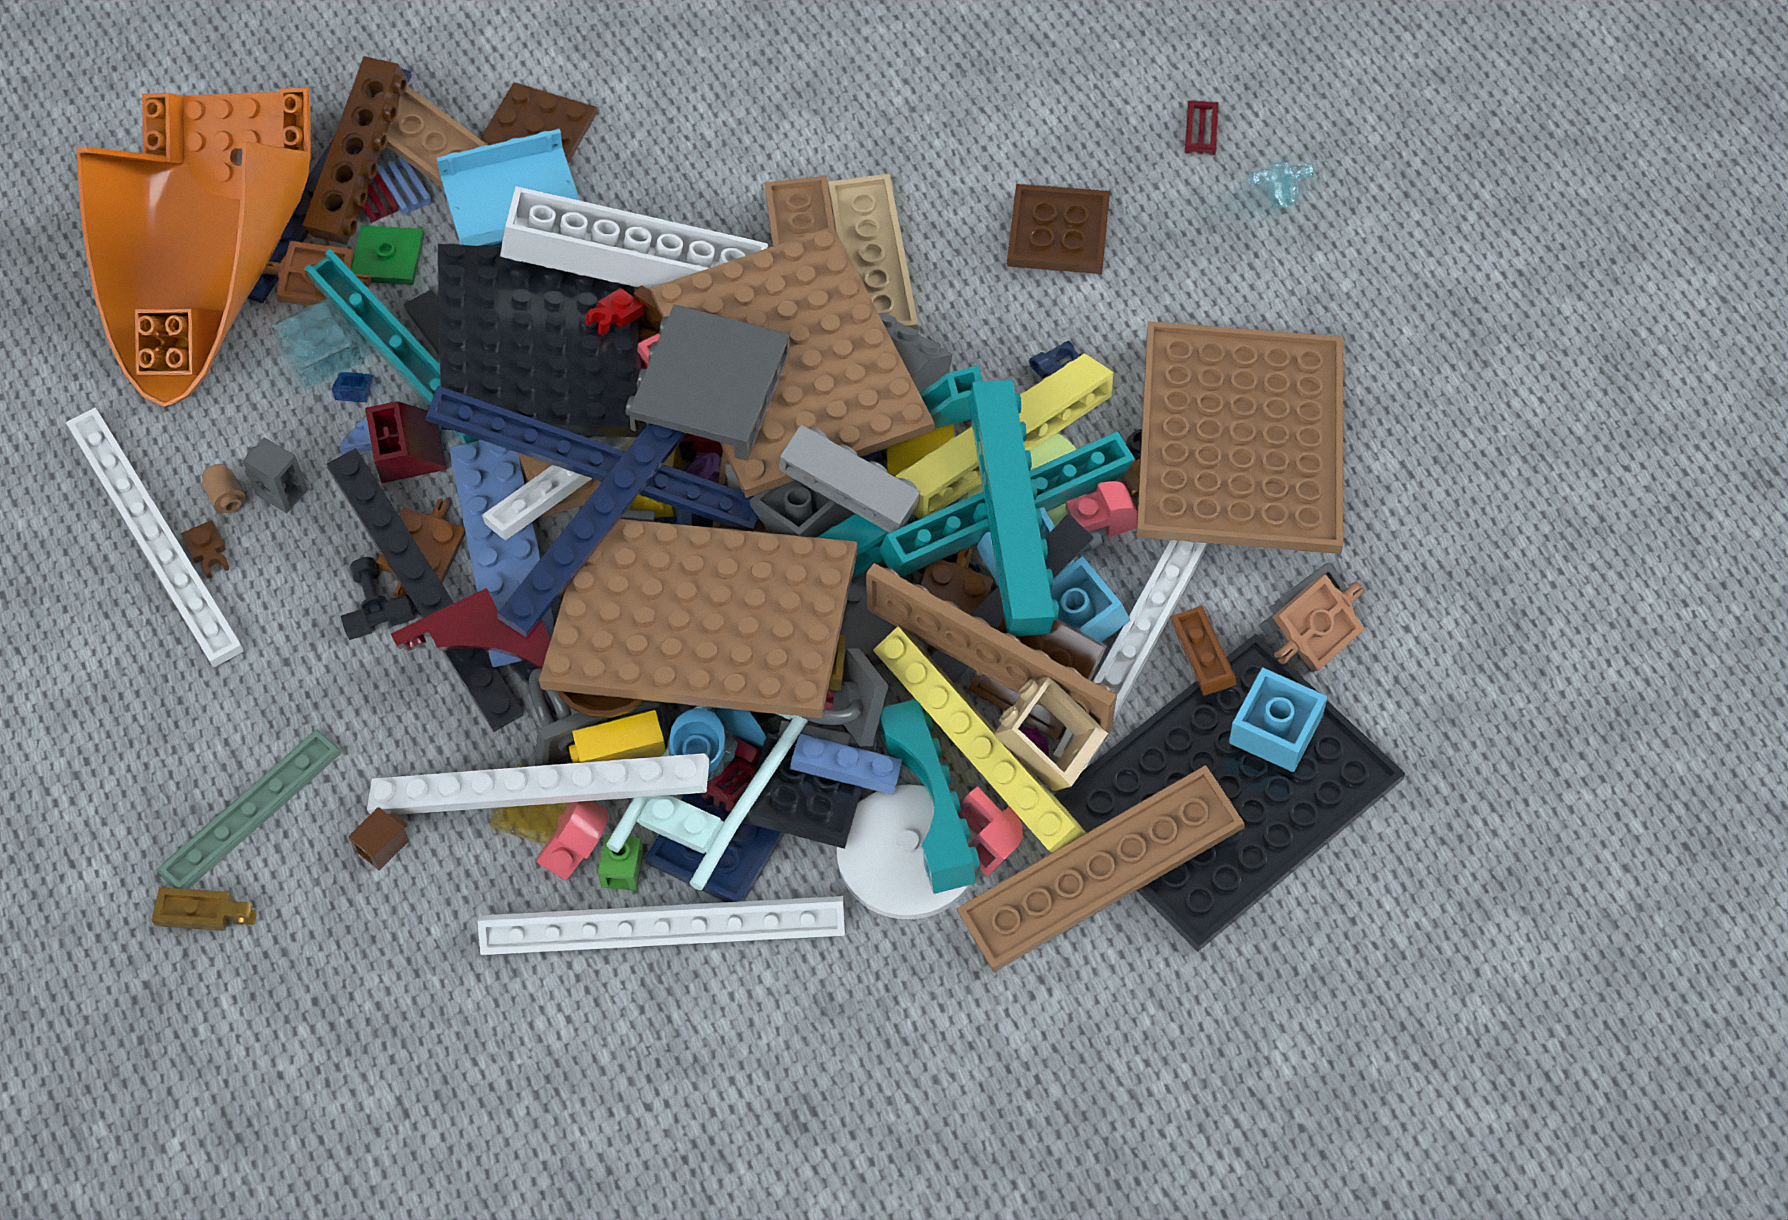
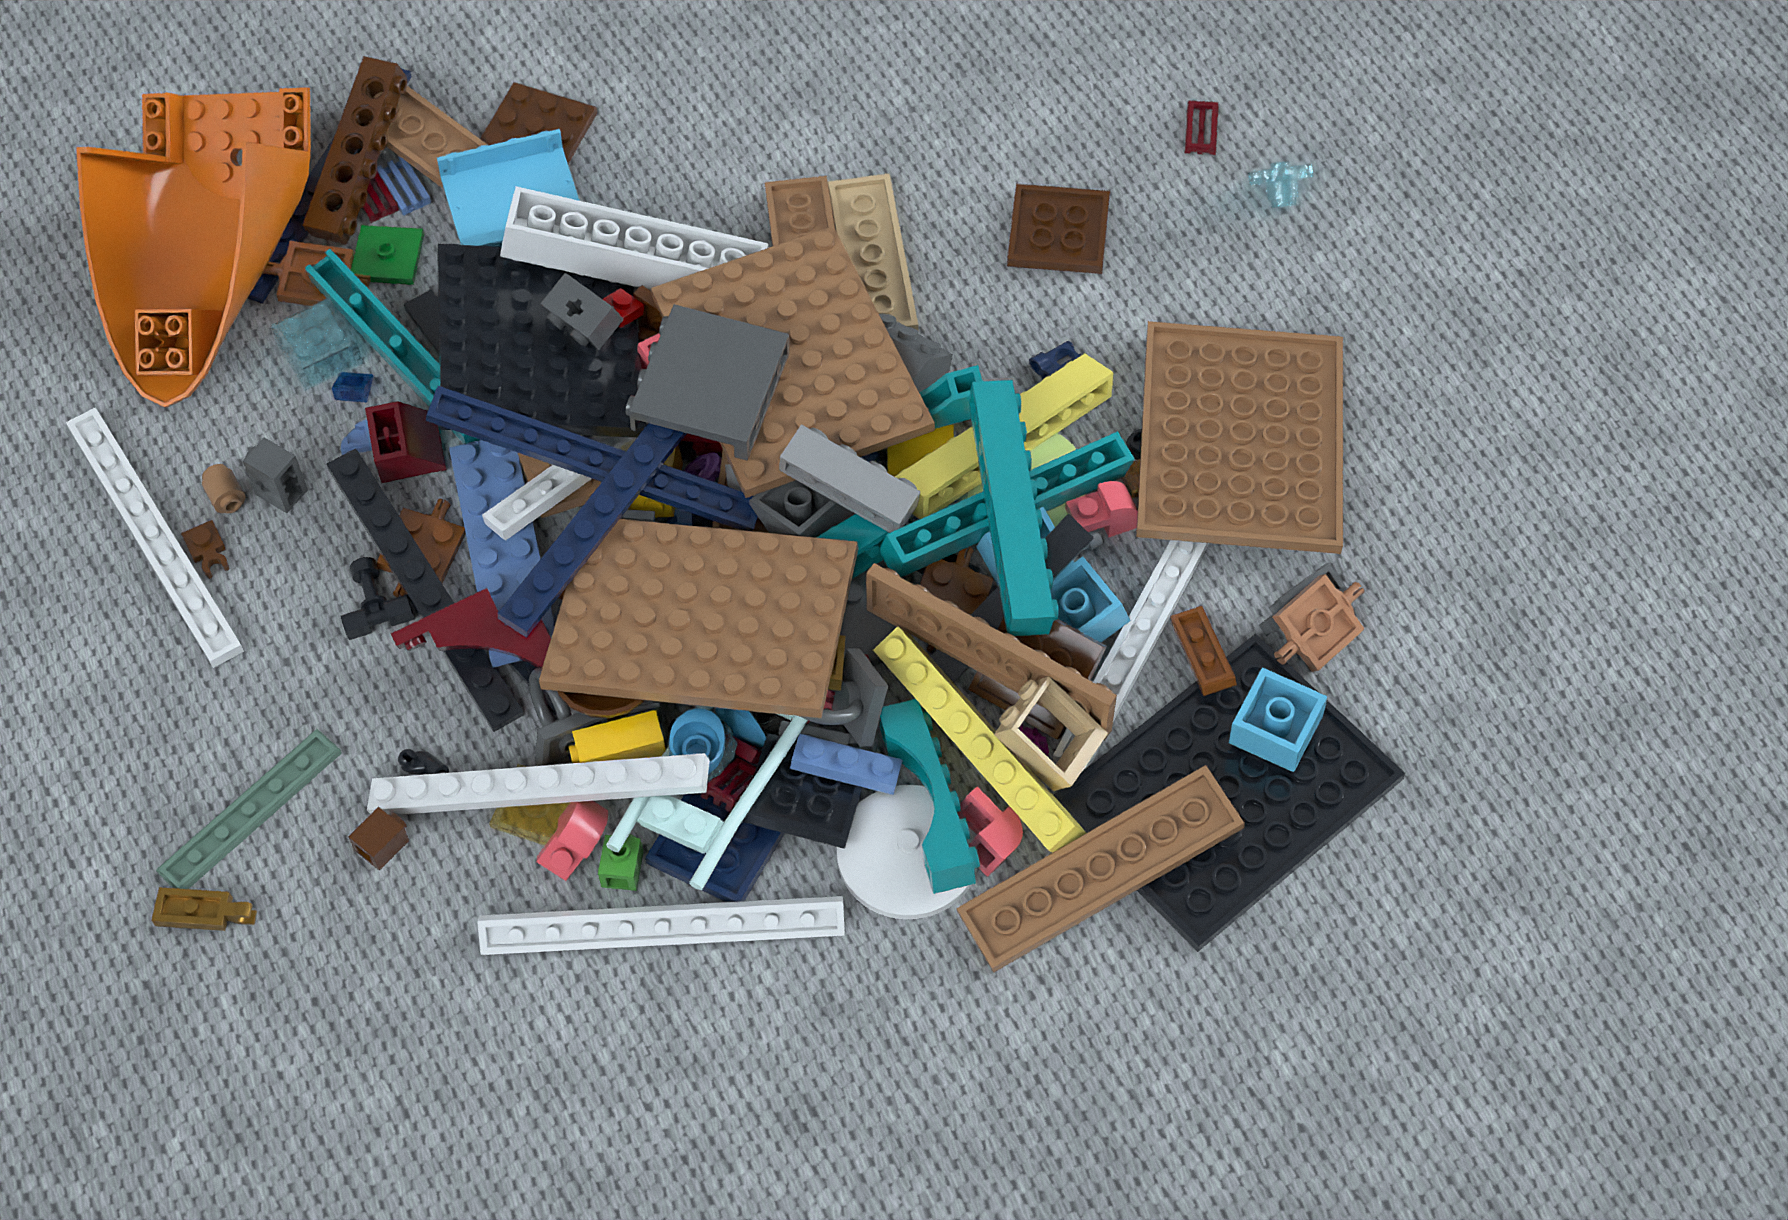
(420, 762): none -> black arm
(596, 319): none -> dark grey brick

